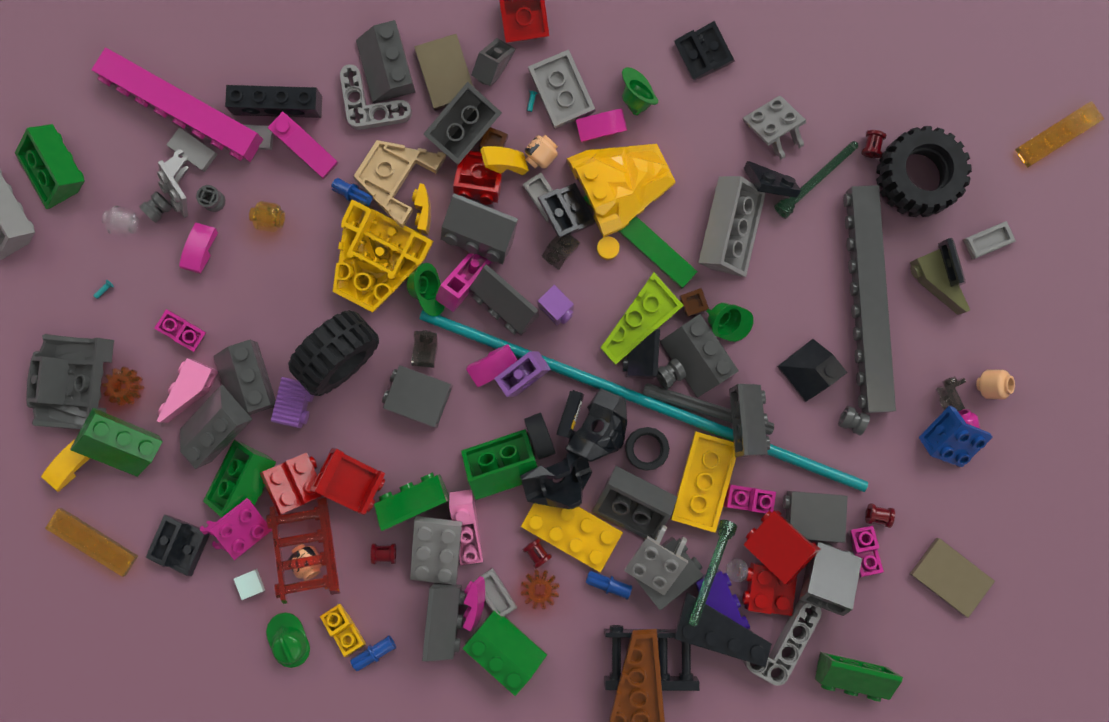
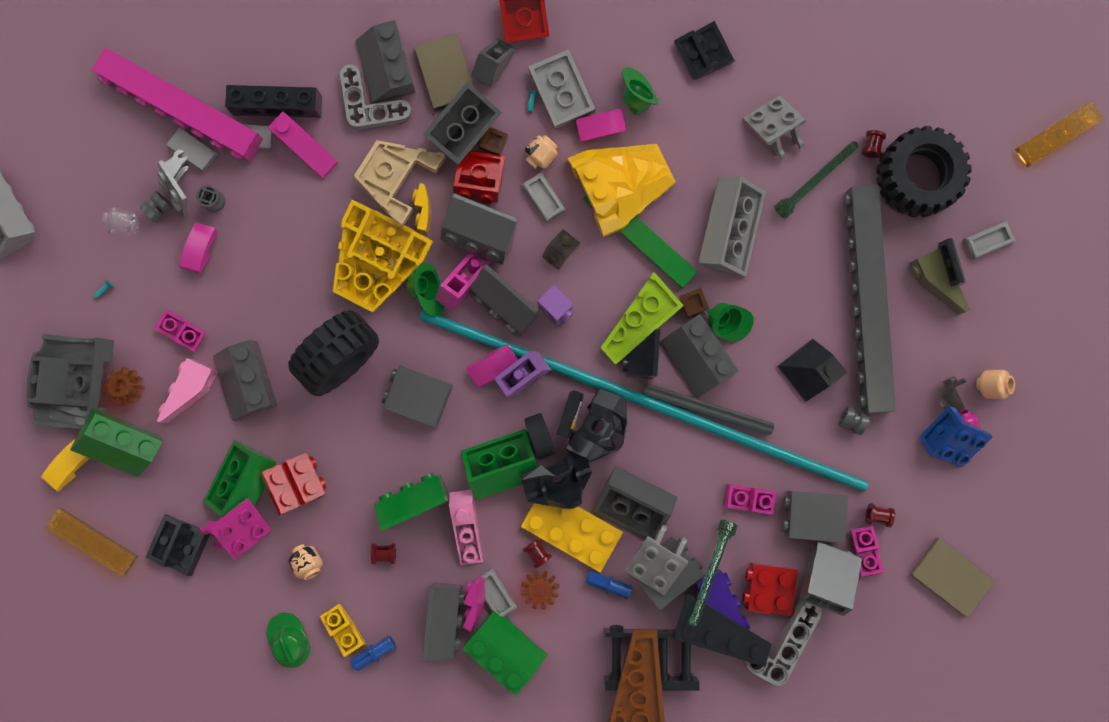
(49, 165): green slope -> none
(212, 428): dark grey slope -> none
(249, 584): light aqua tile -> none
(267, 216): clear yellow head -> none
(291, 404): medium lavender brick -> none
(325, 558): clear red fence -> none
(348, 482): red panel -> none
(351, 192): blue axle -> none
(424, 349): clear smoke bracket -> none
(435, 550): light grey plate -> none
(504, 158): yellow slope -> none
(567, 210): black slope -> none
(608, 248): yellow tile -> none
(664, 451): black tyre -> none
(670, 373): dark grey wheel -> none
(704, 482): yellow plate -> none
(737, 570): clear plate -> none
(749, 420): dark grey slope -> none
(770, 181): black wing -> none
(780, 547): red panel -> none
(856, 677): green slope -> none

